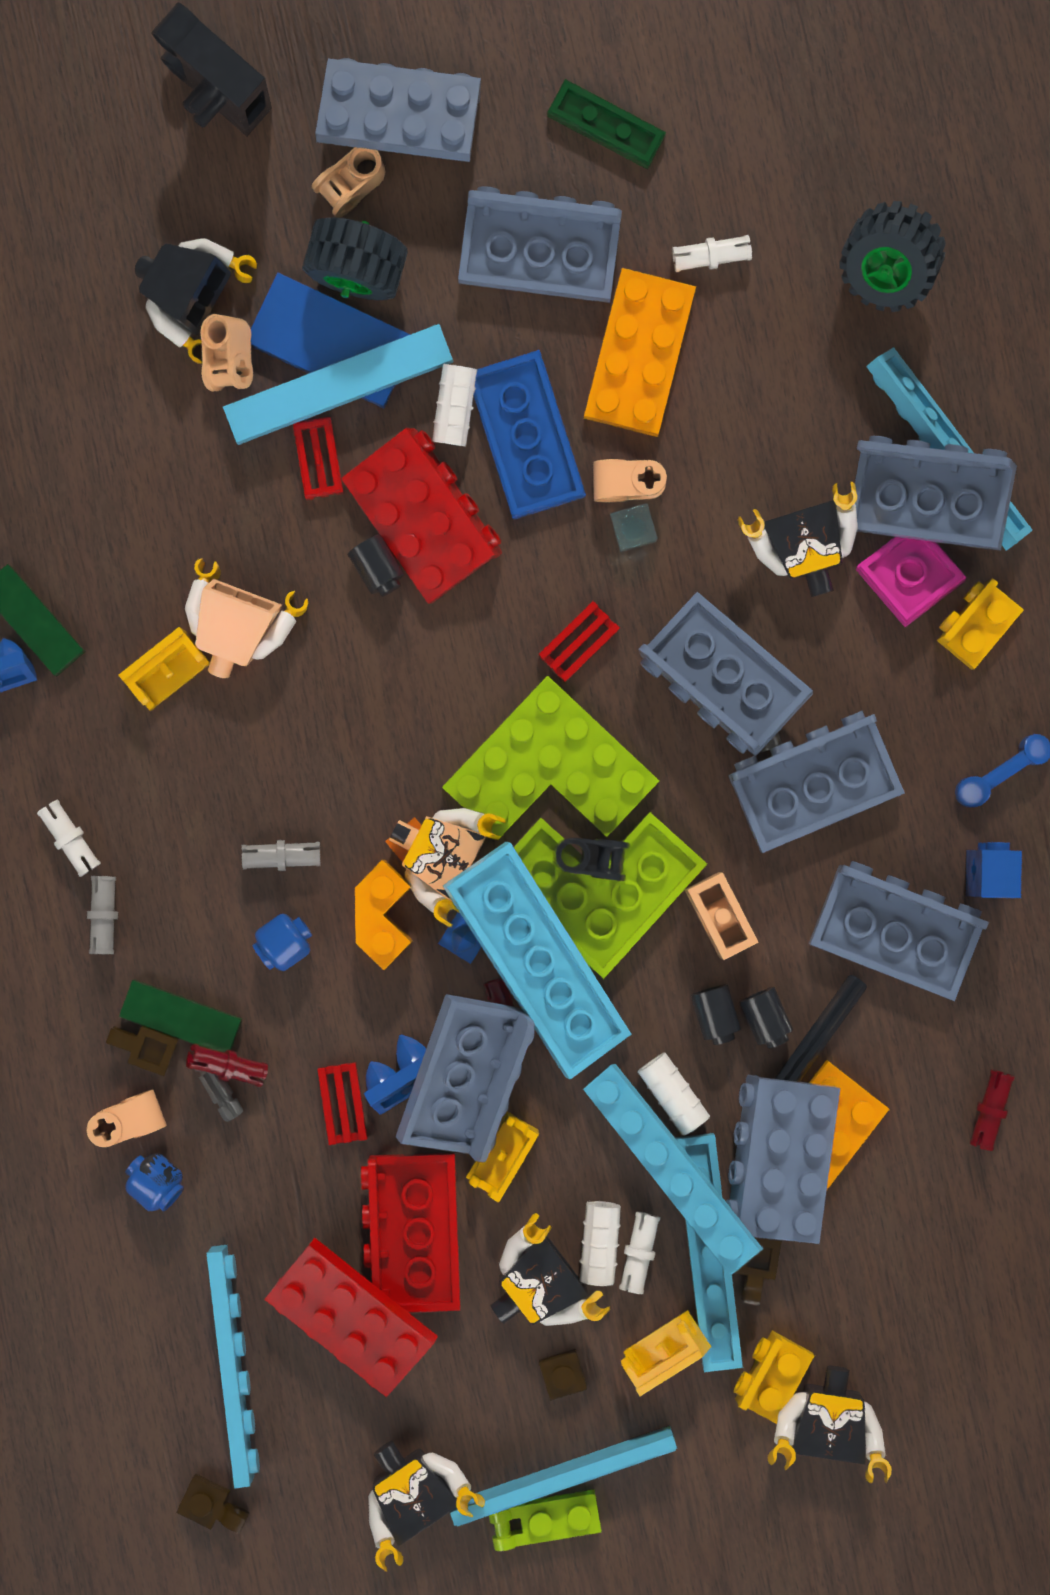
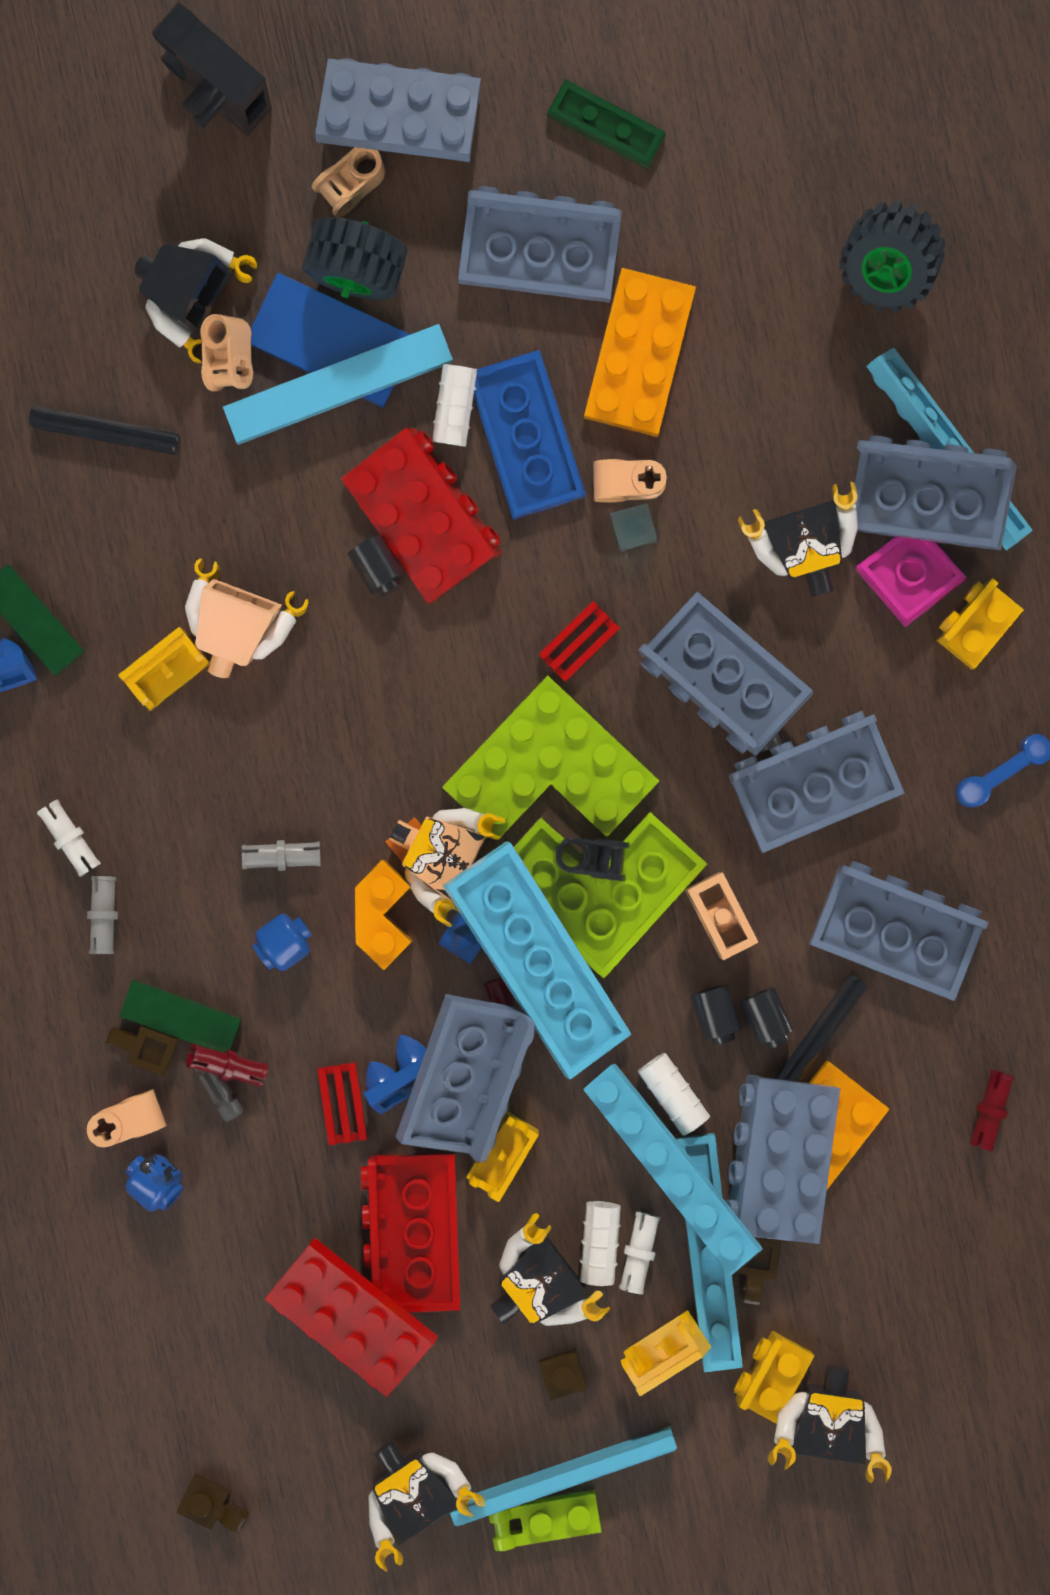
(104, 430): none -> black axle
(234, 1380): medium azure plate -> none
(323, 490): red tile -> none
(711, 253): white pin -> none
(993, 871): blue brick -> none

